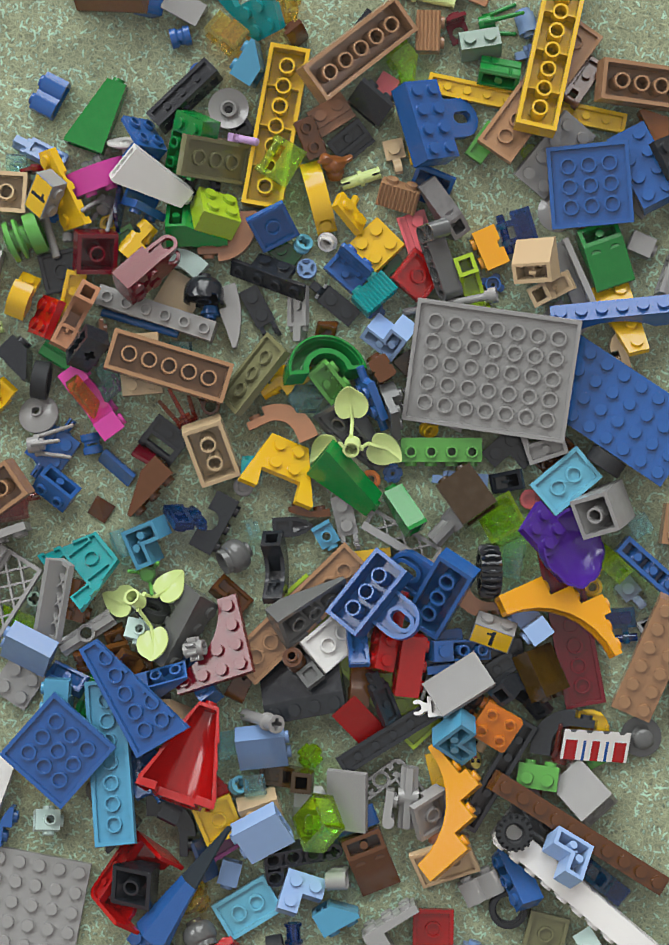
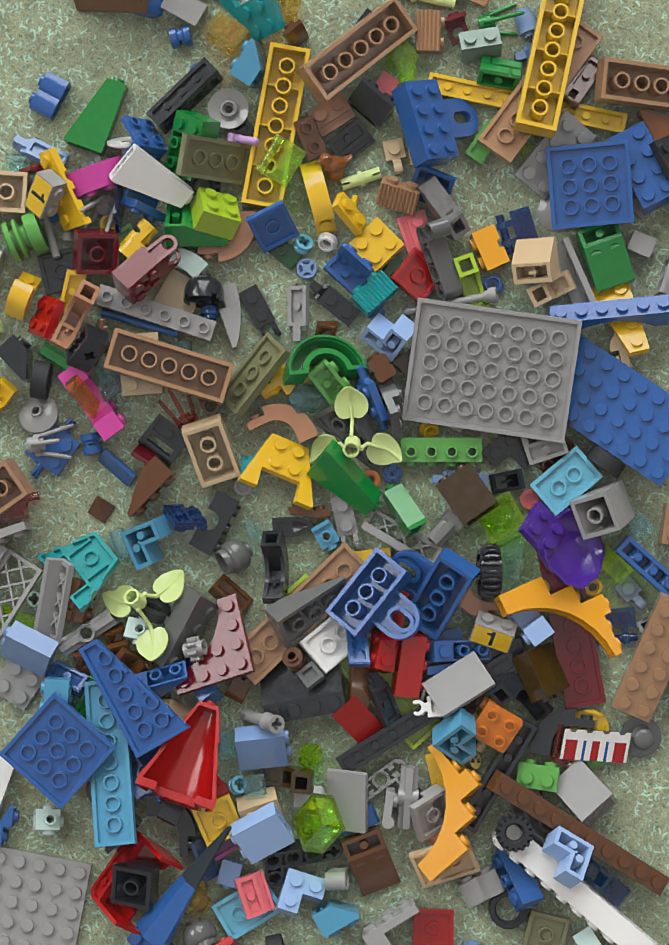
(56, 488): blue brick -> none
(147, 574): bright green plant -> none
(254, 894): none -> coral plate
(269, 274): black bracket -> none
(293, 933): clear blue bush -> none

